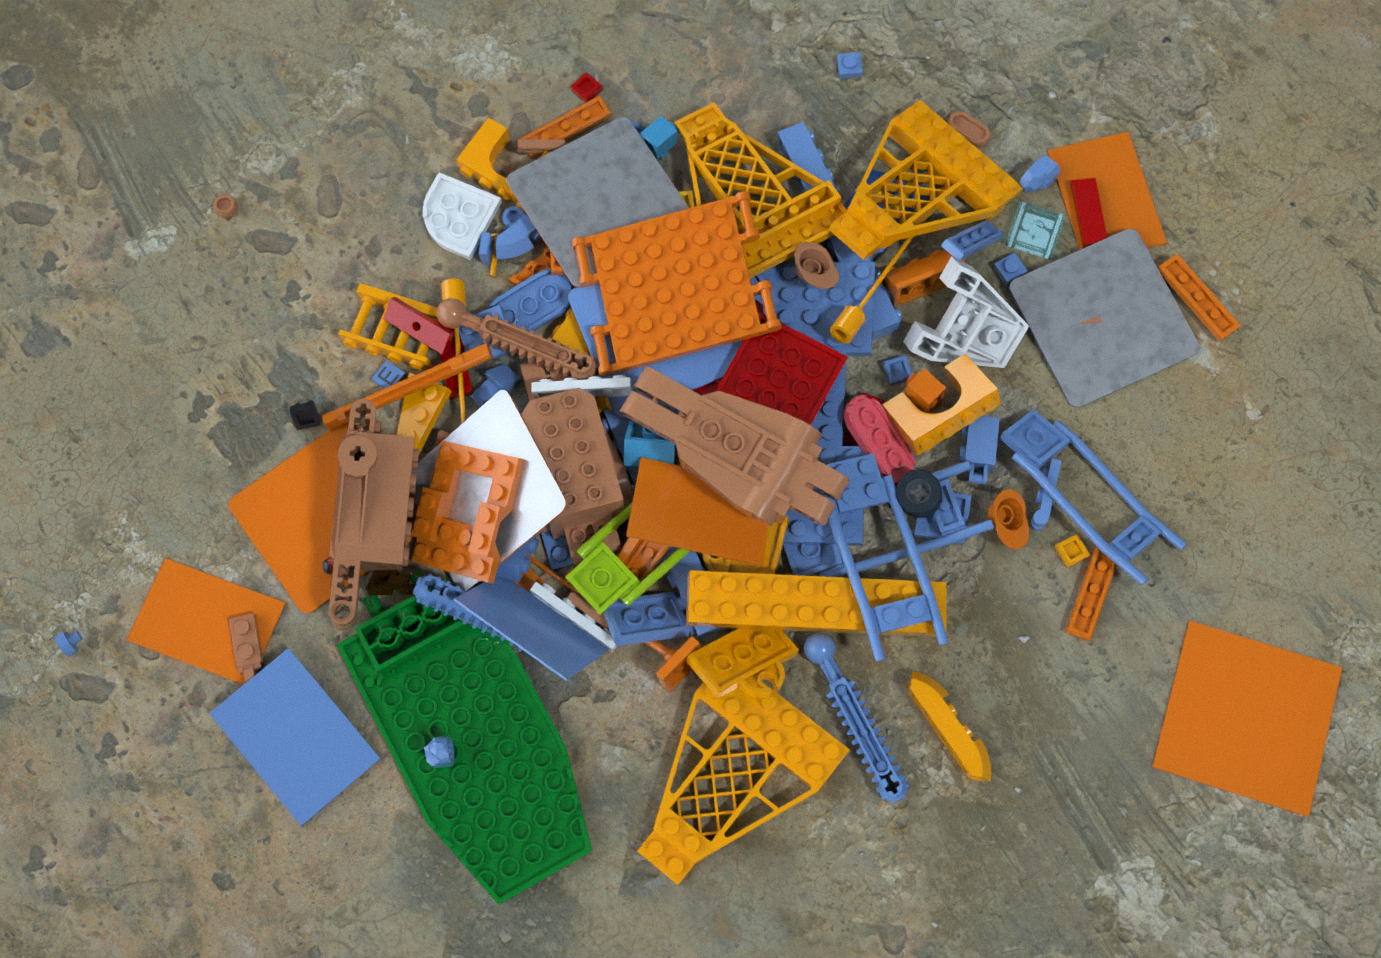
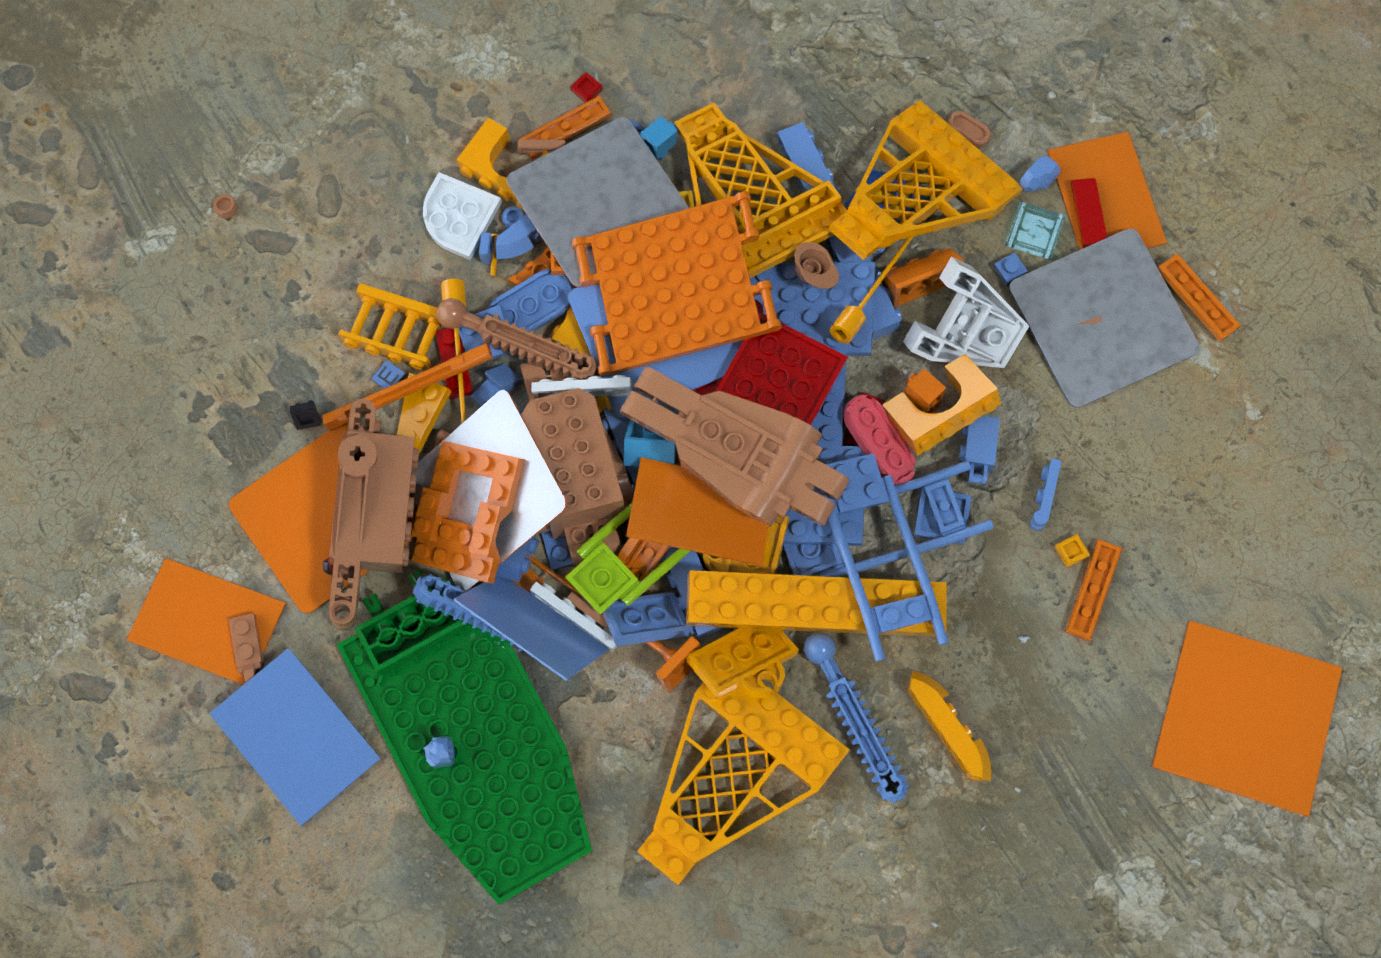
(68, 642): medium blue tile -> none
(386, 581): dark brown plate -> none
(418, 325): tile -> none
(849, 65): medium blue plate -> none
(897, 370): medium blue tile -> none
(915, 486): black wheel -> none
(972, 240): medium blue tile -> none
(1010, 519): orange piece -> none
(1038, 442): medium blue plate -> none

